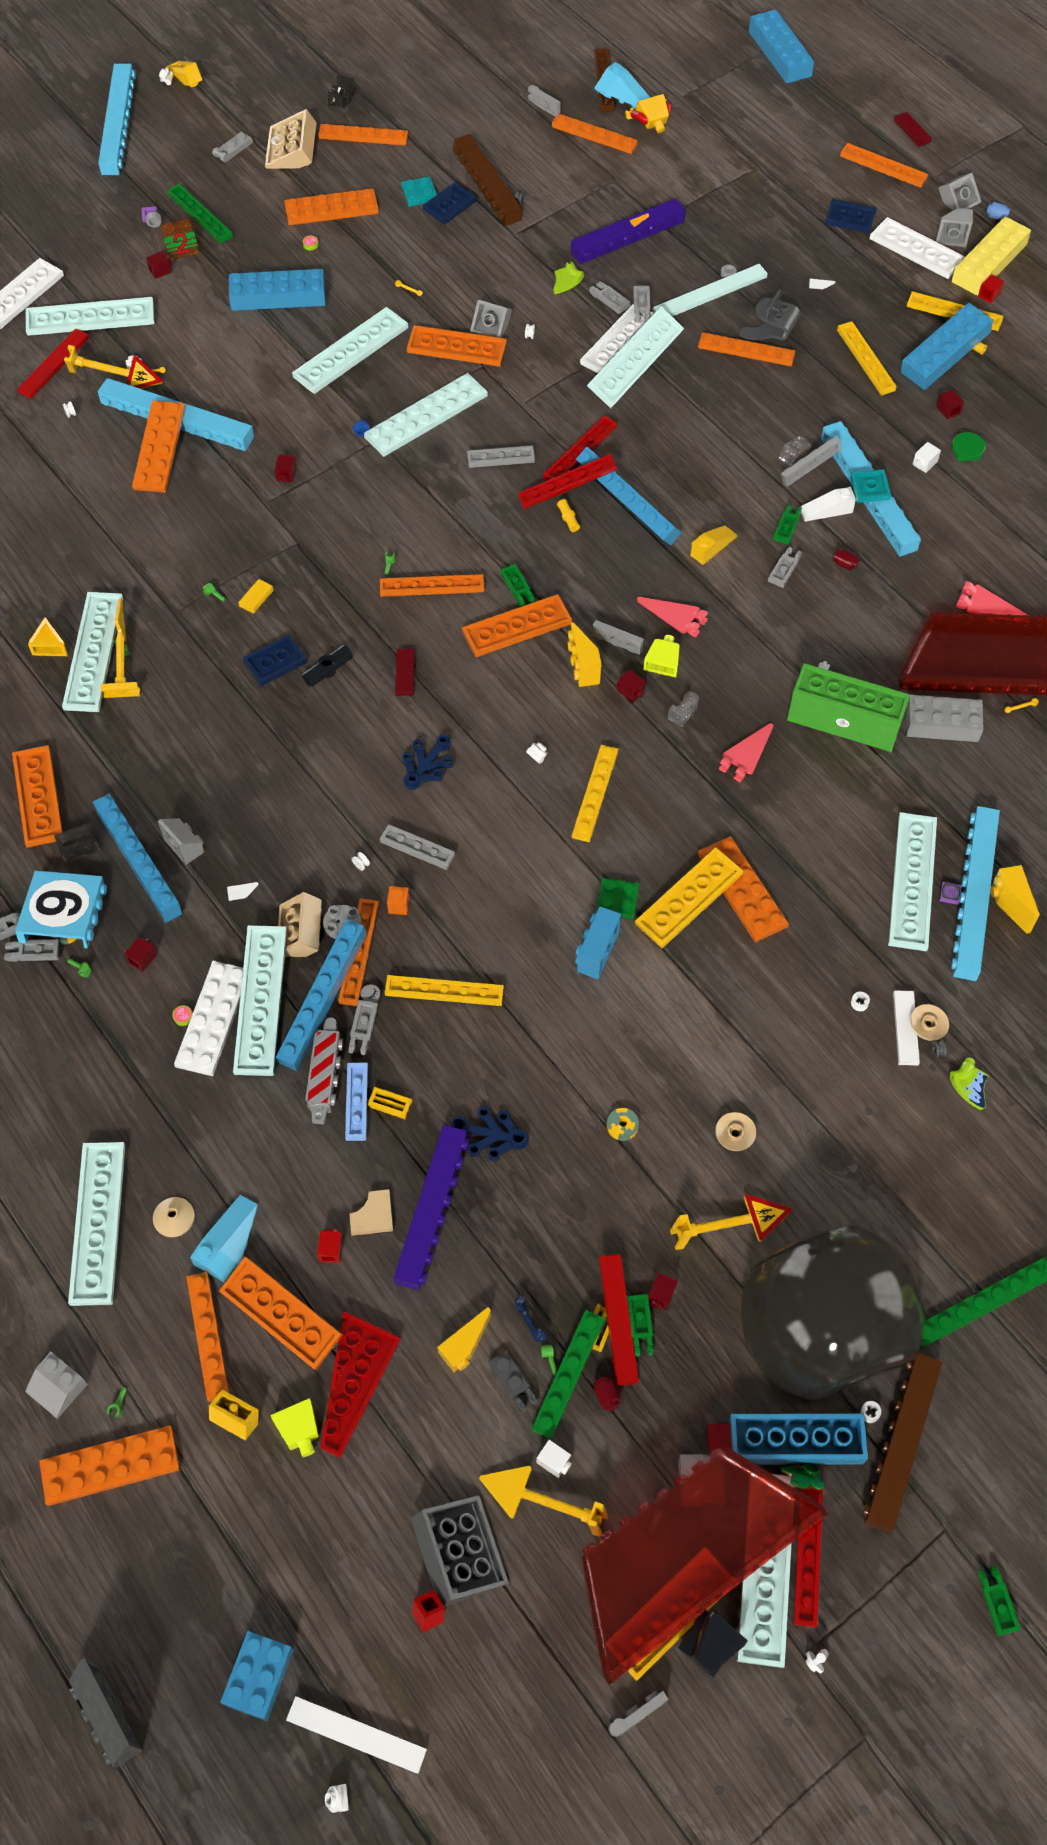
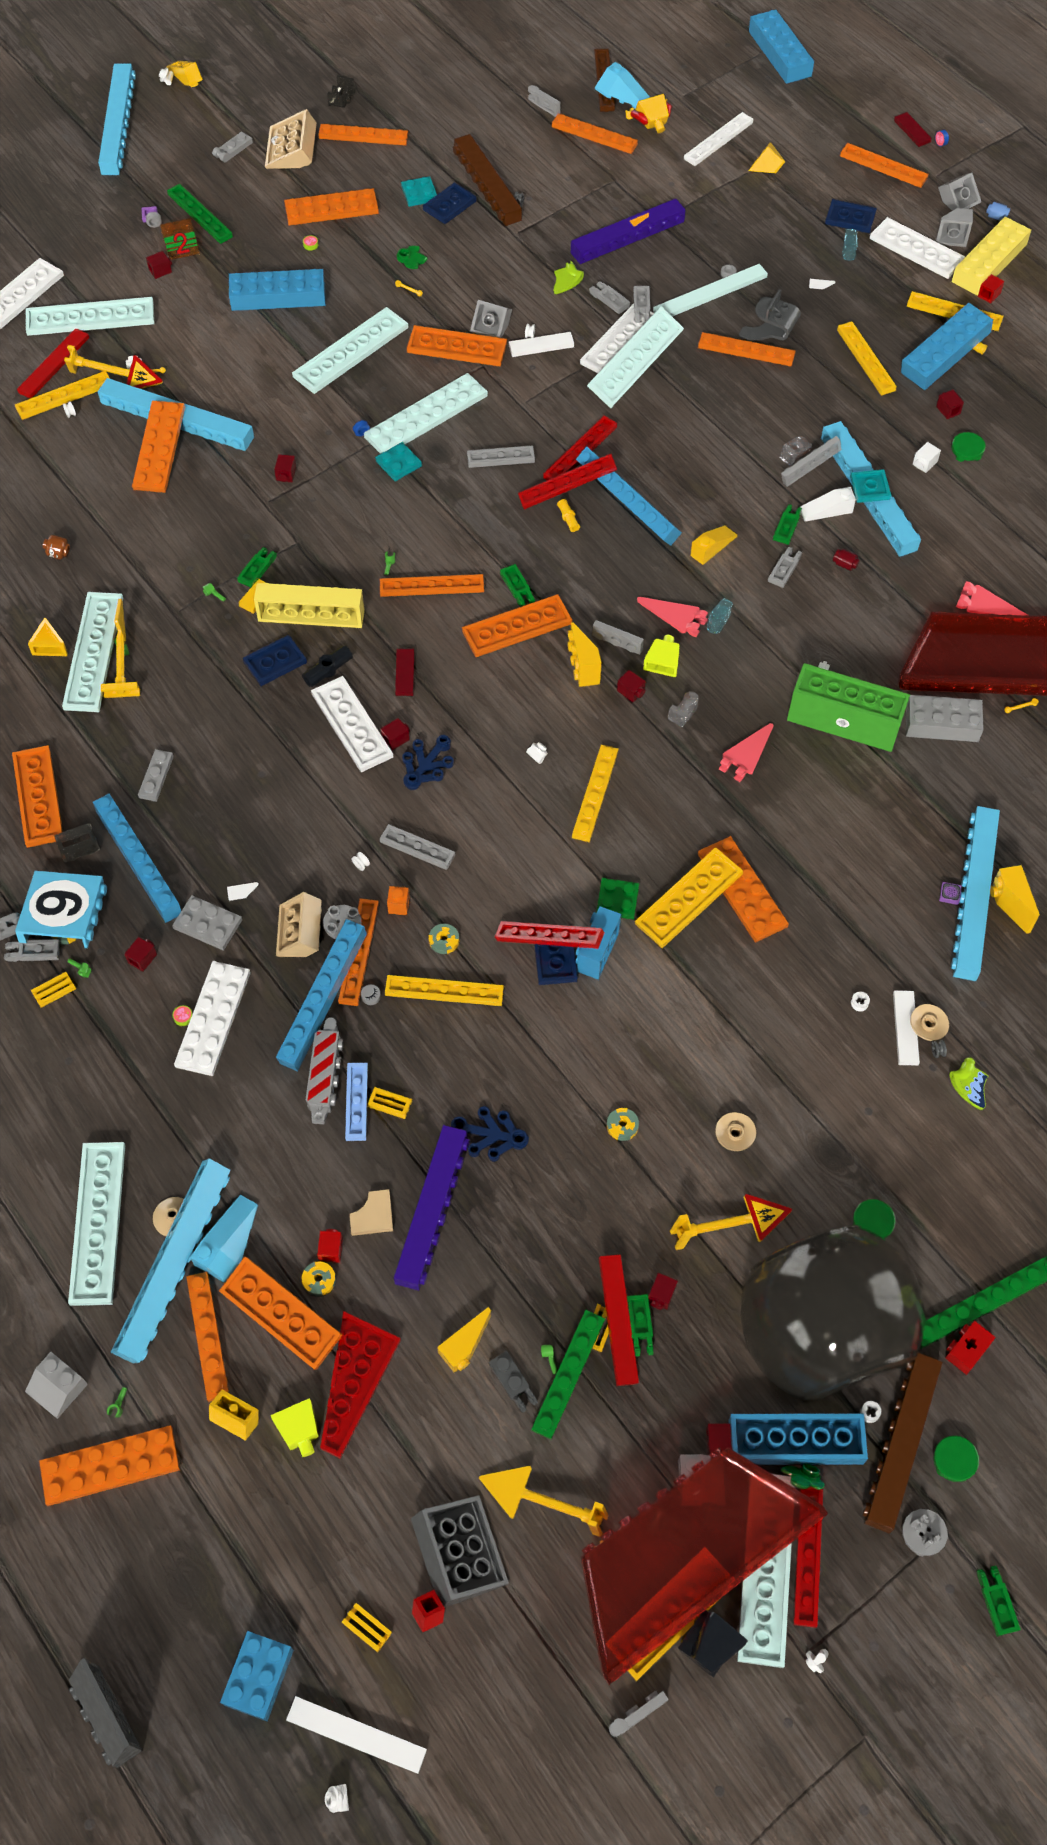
(51, 987): none -> yellow tile
(56, 547): none -> dark orange head
(61, 395): none -> yellow plate
(155, 775): none -> light grey plate
(170, 1262): none -> medium azure brick
(181, 839): light grey slope -> none
(207, 922): none -> light grey plate
(256, 567): none -> green hinge
(260, 1001): light aqua plate -> none
(309, 605): none -> light yellow brick
(325, 1285): none -> yellow piece
(351, 1615): none -> yellow tile
(352, 724): none -> white plate
(363, 1025): light grey hinge -> none
(395, 733): none -> dark red brick
(398, 461): none -> teal plate
(411, 257): none -> green plate
(443, 946): none -> piece
(538, 1334): dark blue piece -> none
(541, 344): none -> white tile
(549, 934): none -> red plate
(554, 1459): white brick -> none
(555, 964): none -> dark blue plate
(607, 1393): dark red brick -> none
(718, 139): none -> white tile
(719, 616): none -> clear light blue piece
(768, 161): none -> yellow slope
(850, 244): none -> clear light blue piece
(875, 1217): none -> green tile
(912, 882): light aqua plate -> none
(931, 1541): none -> light grey plate
(942, 138): none -> tile
(956, 1458): none -> green tile
(979, 1340): none -> red brick

